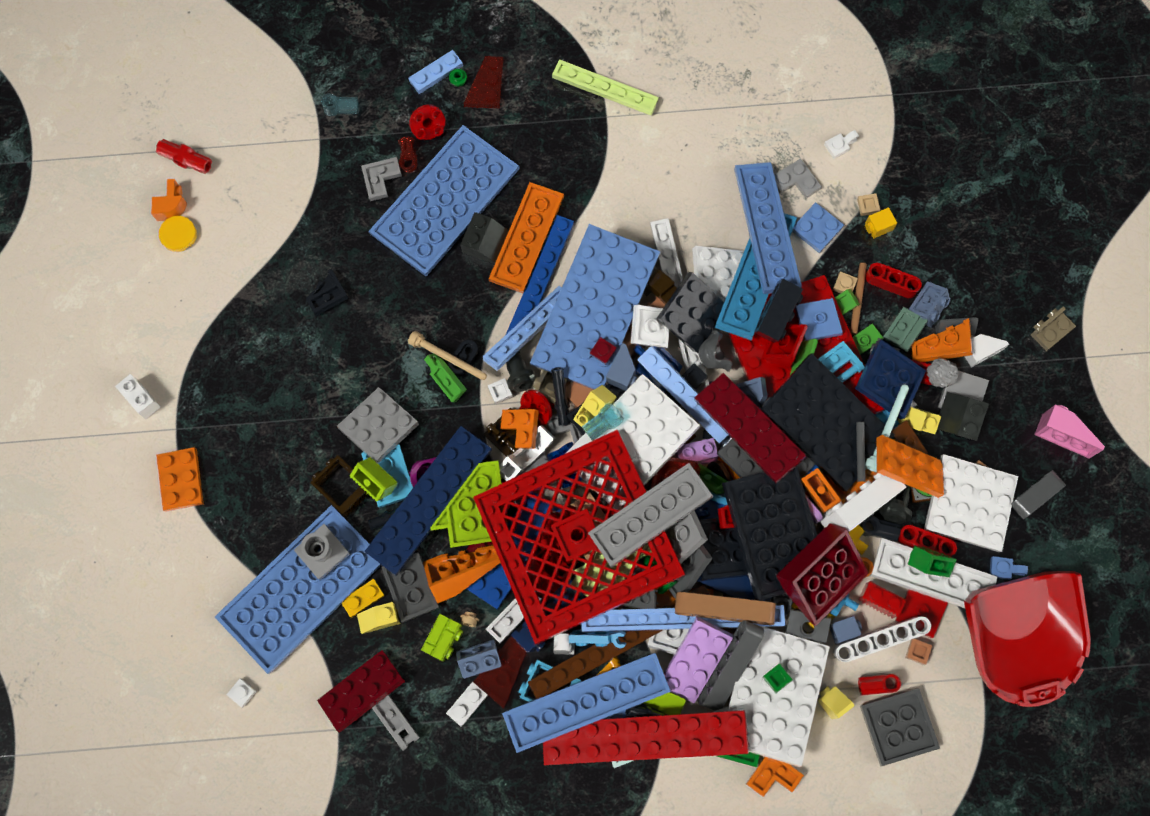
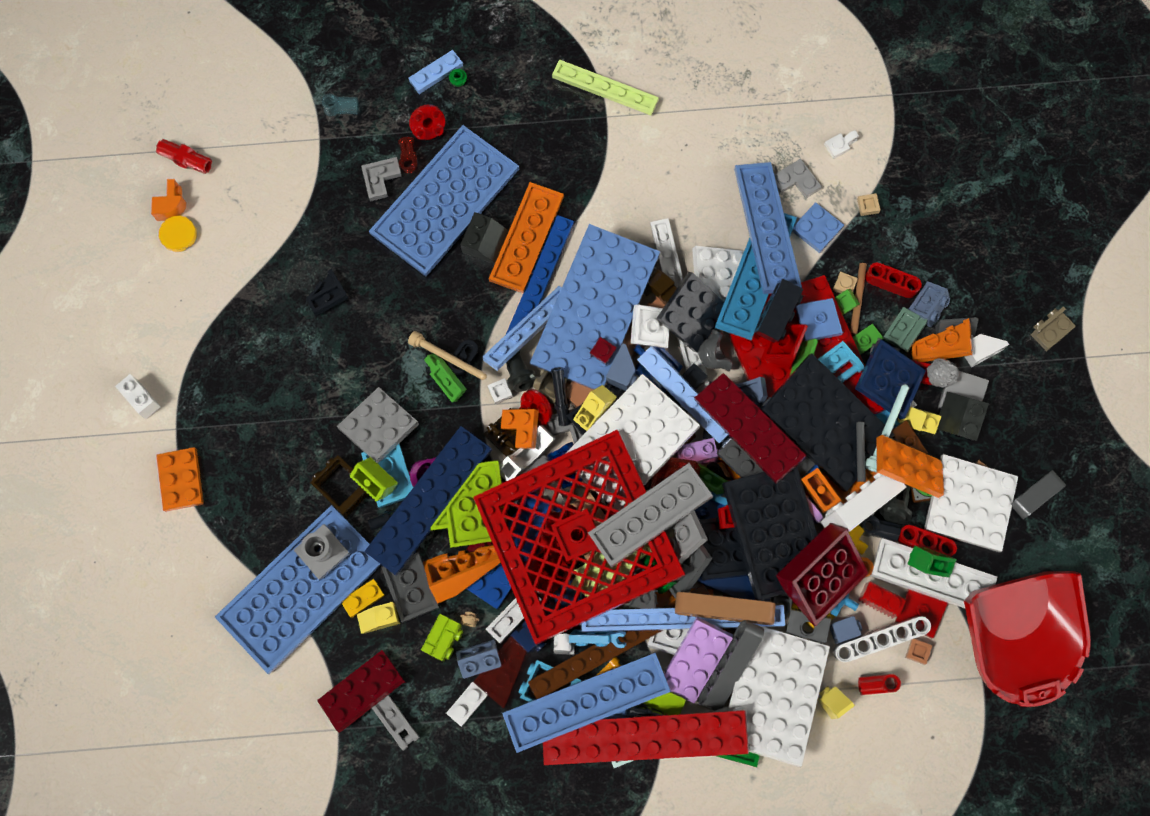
(241, 693): white plate -> none
(487, 85): clear red wing -> none
(607, 418): clear light blue piece -> none
(773, 770): orange plate -> none
(777, 678): green plate -> none
(880, 223): yellow brick -> none
(899, 727): dark grey plate -> none
(1004, 568): medium blue plate -> none
(1068, 431): bright pink slope -> none

